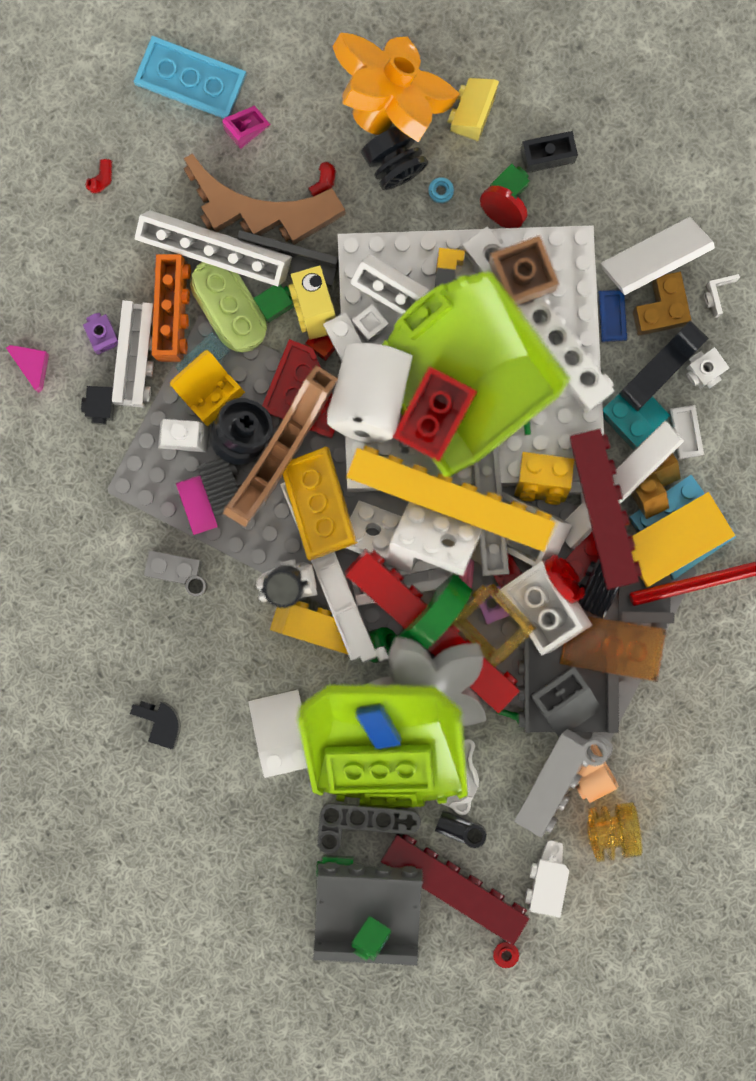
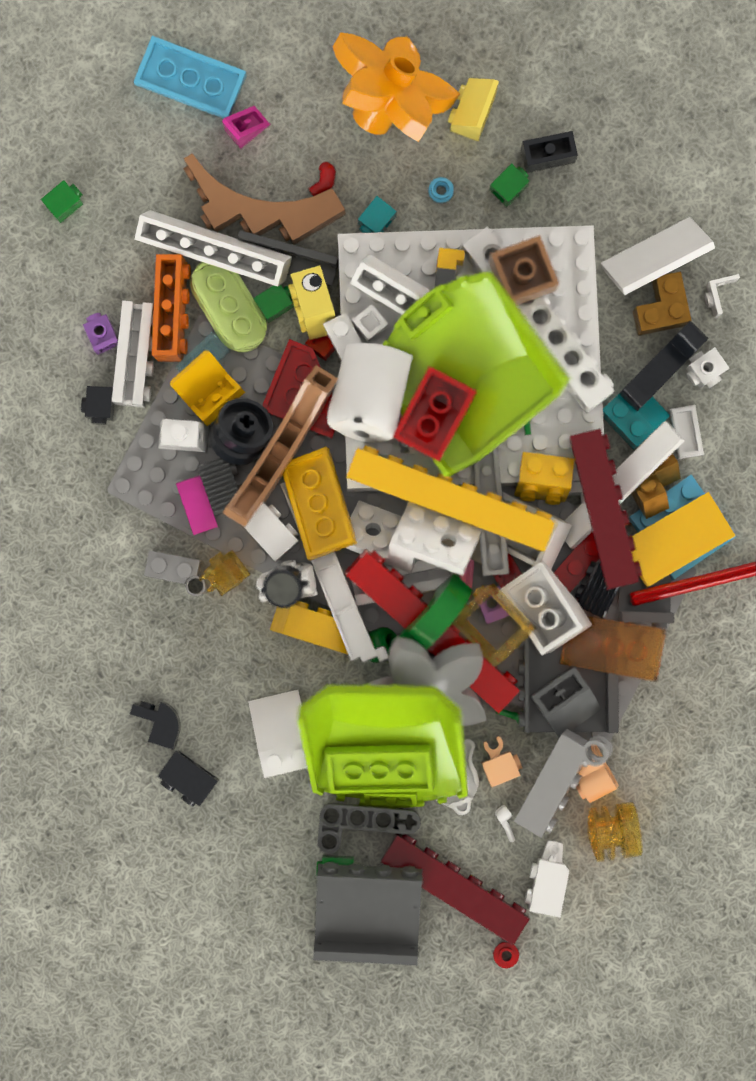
(32, 364): dark pink slope -> none
(63, 200): none -> green brick
(103, 179): red arm -> none
(187, 778): none -> black brick
(225, 572): none -> clear yellow brick
(271, 532): none -> white brick
(370, 939): green brick -> none
(376, 216): none -> teal brick
(378, 726): blue tile -> none
(396, 158): black wheel -> none
(458, 828): black piece -> none
(502, 766): none -> light nougat brick
(503, 207): red tile -> none
(503, 815): none -> white hand
(564, 578): red tile -> none
(612, 316): blue tile -> none

